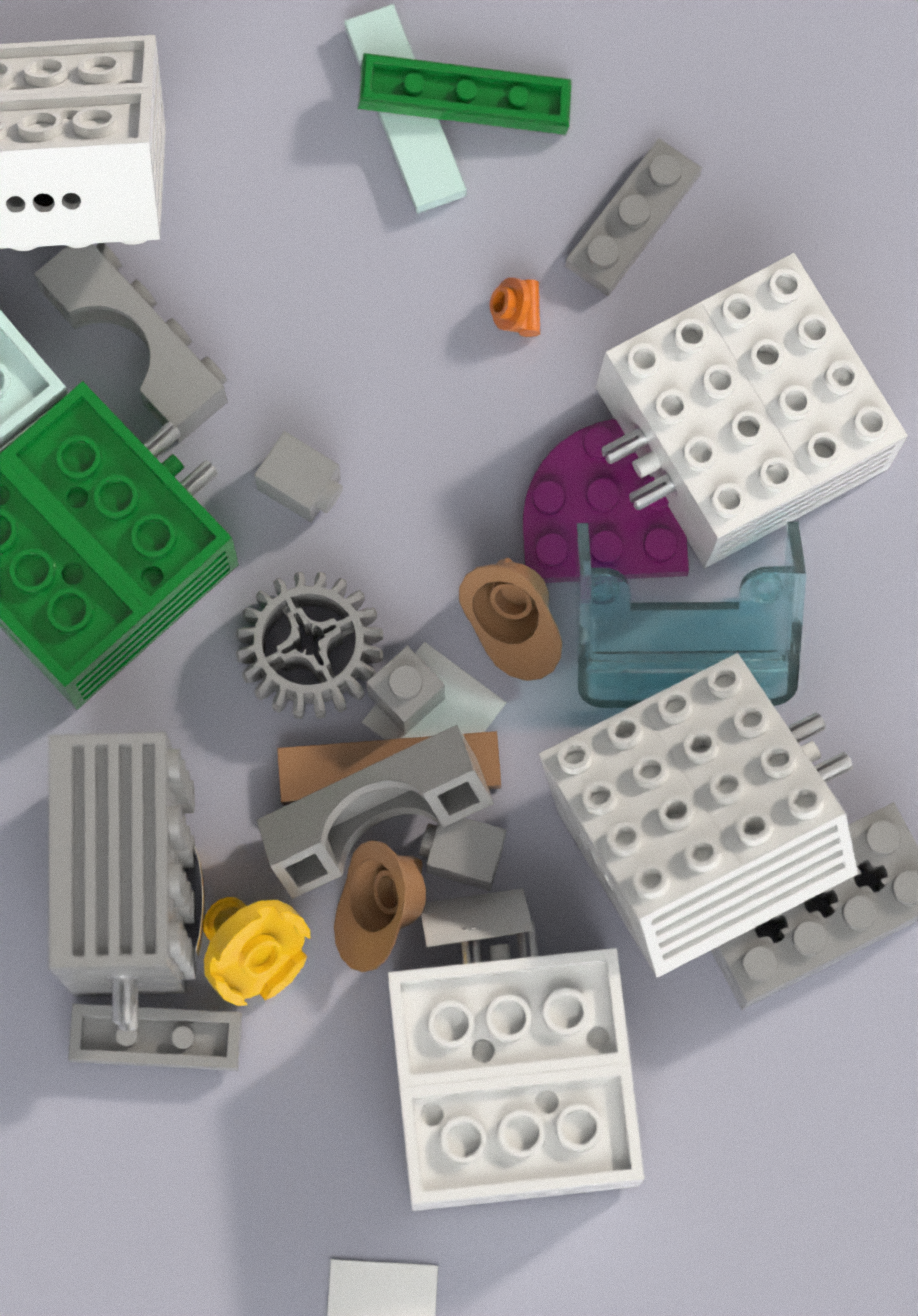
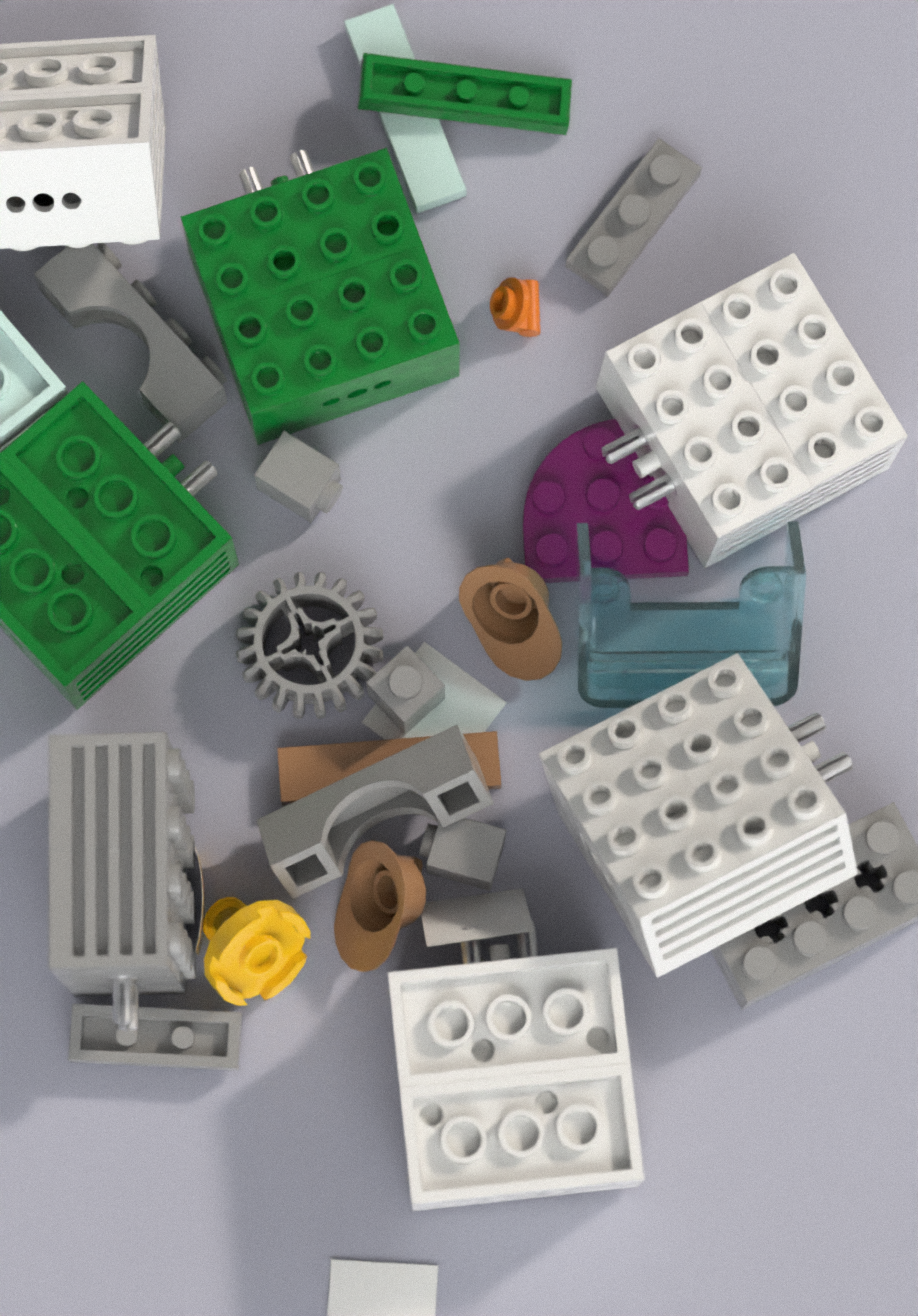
(321, 294): none -> green piece

